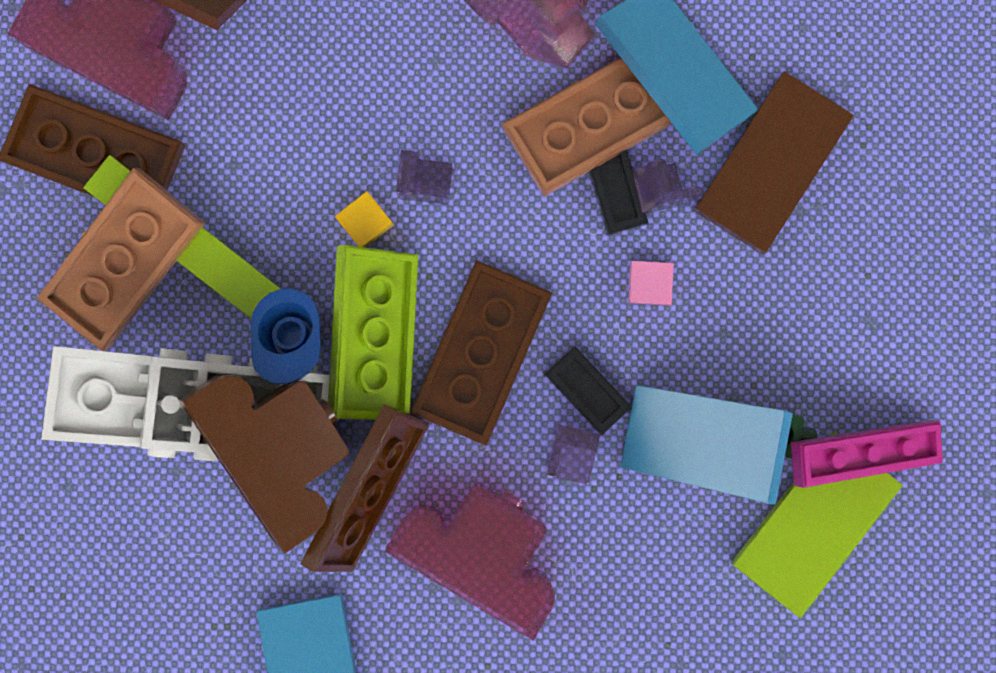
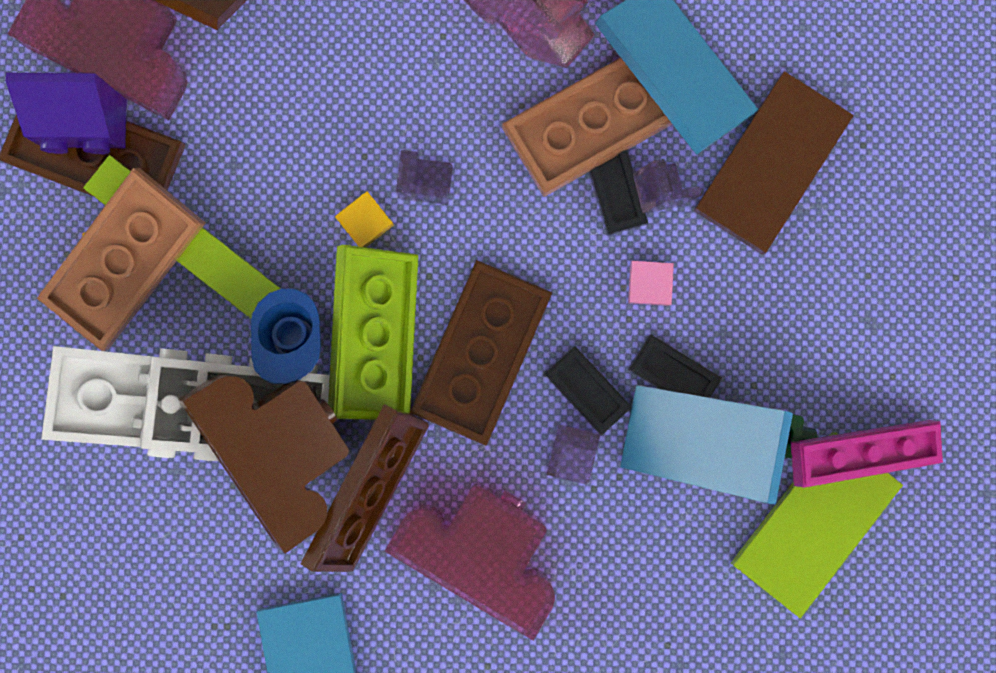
(68, 111): none -> dark purple slope
(672, 370): none -> black tile

